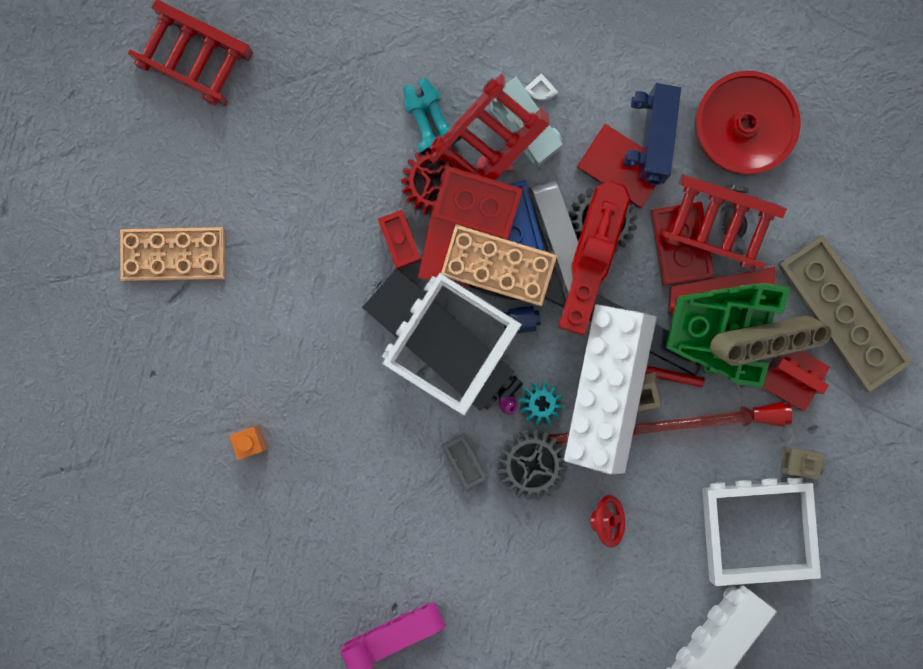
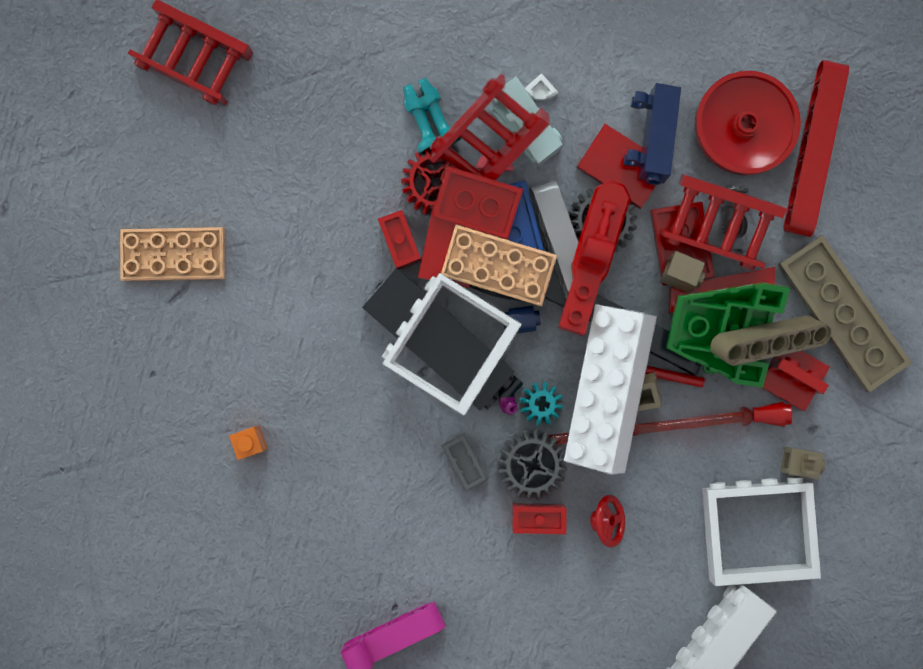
(538, 518): none -> red panel
(683, 272): none -> dark tan brick
(816, 148): none -> red beam

